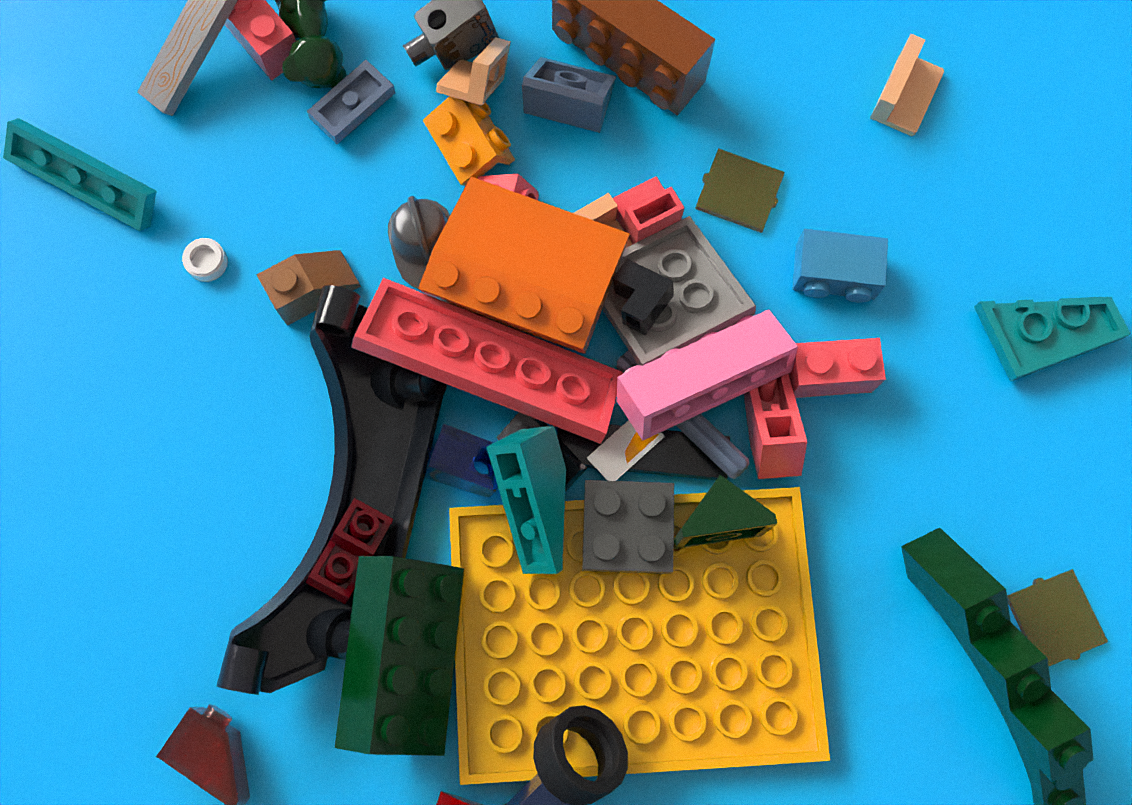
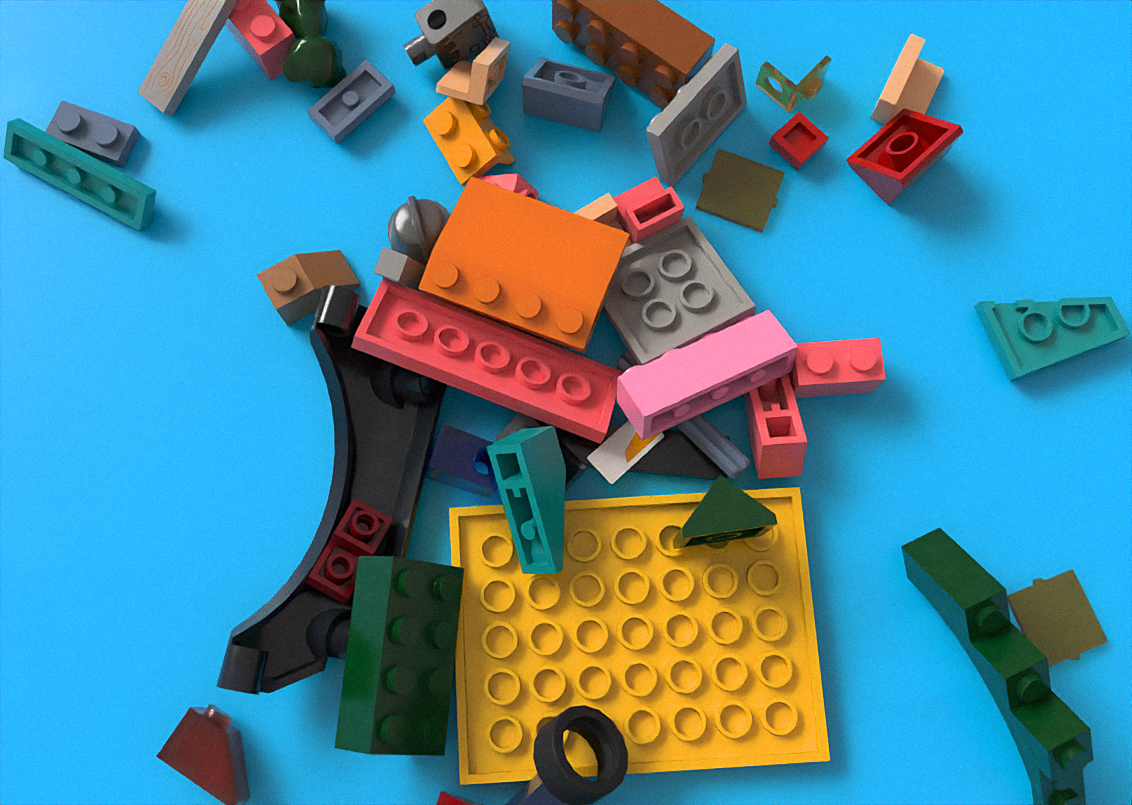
(93, 133): none -> sand blue plate
(204, 259): white tile -> none
(399, 268): none -> light grey piece
(628, 527): dark grey plate -> none
(646, 295): black piece -> none
(697, 115): none -> light grey plate
(792, 93): none -> bracket
(798, 140): none -> red plate
(840, 265): dark azure brick -> none
(903, 152): none -> red slope

